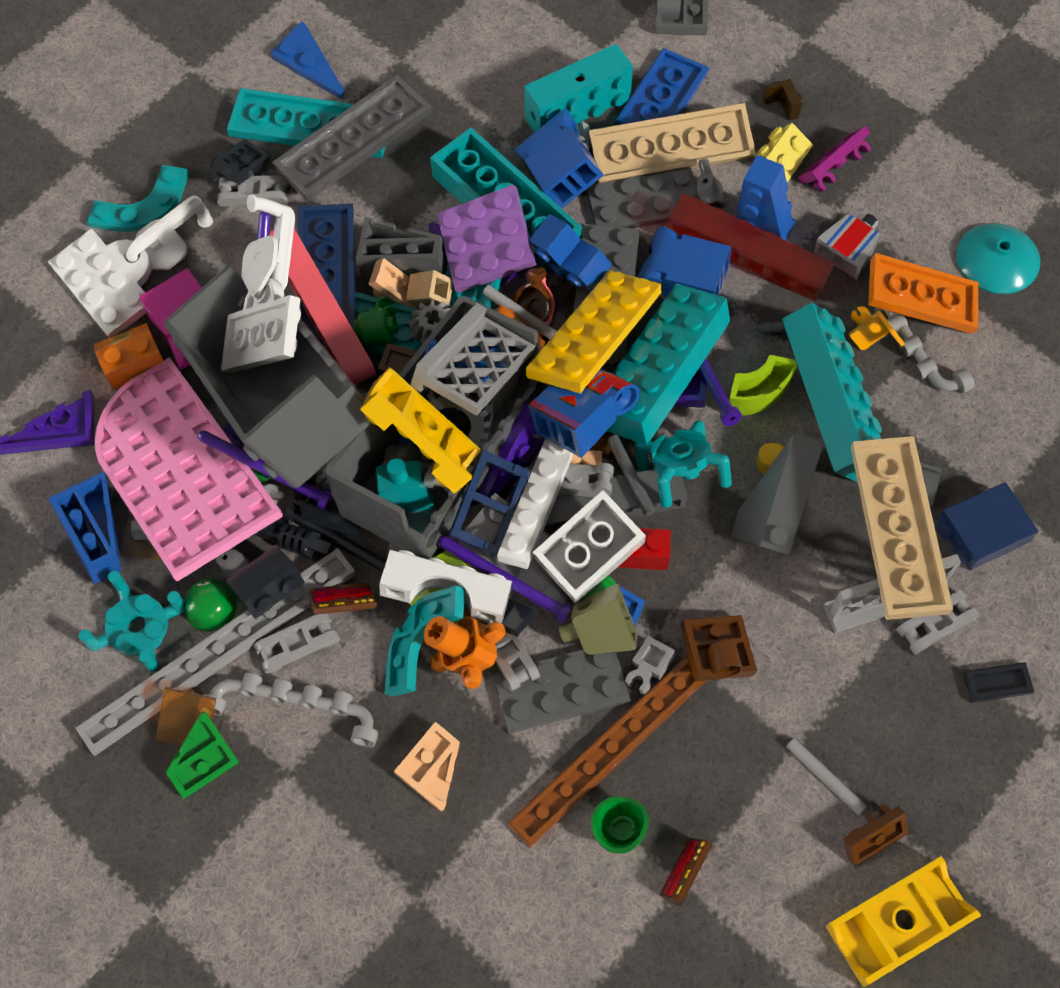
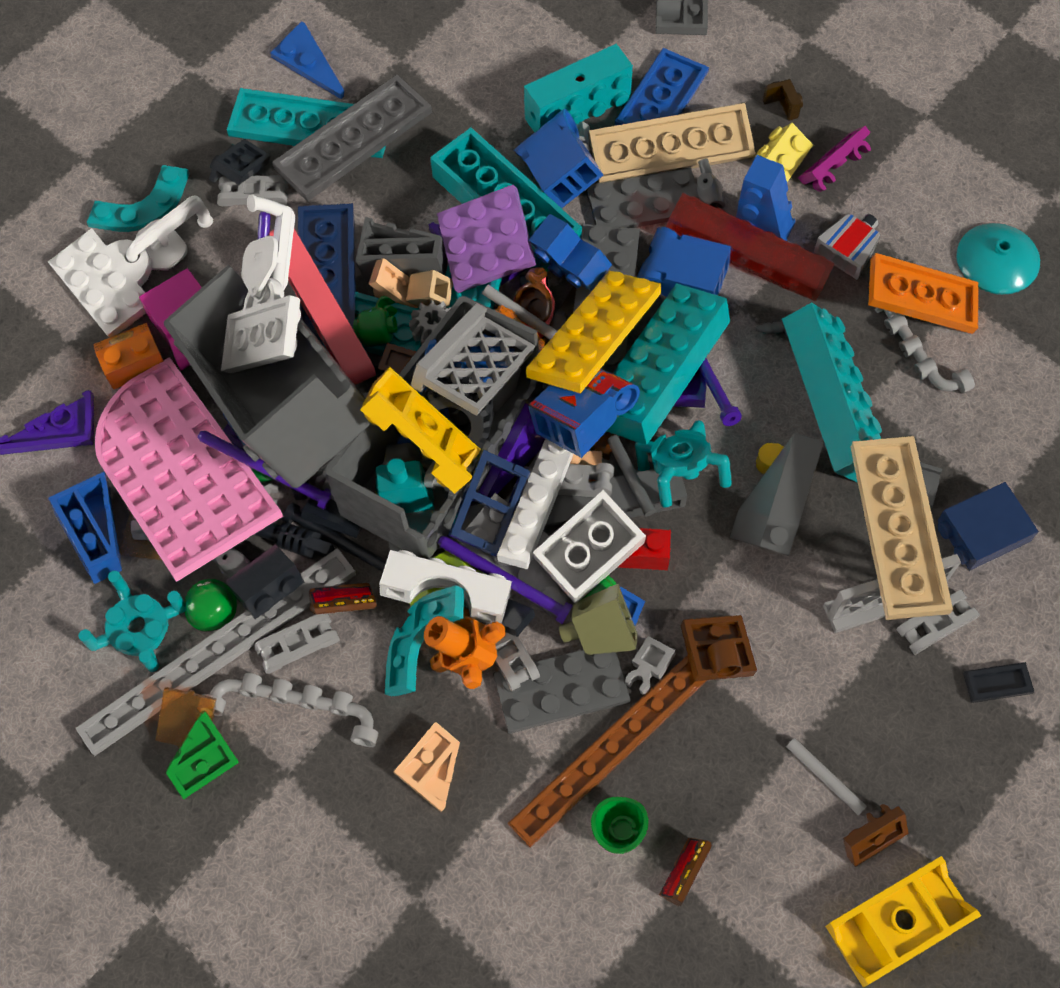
(763, 387): lime brick -> none
(871, 328): light orange bracket -> none

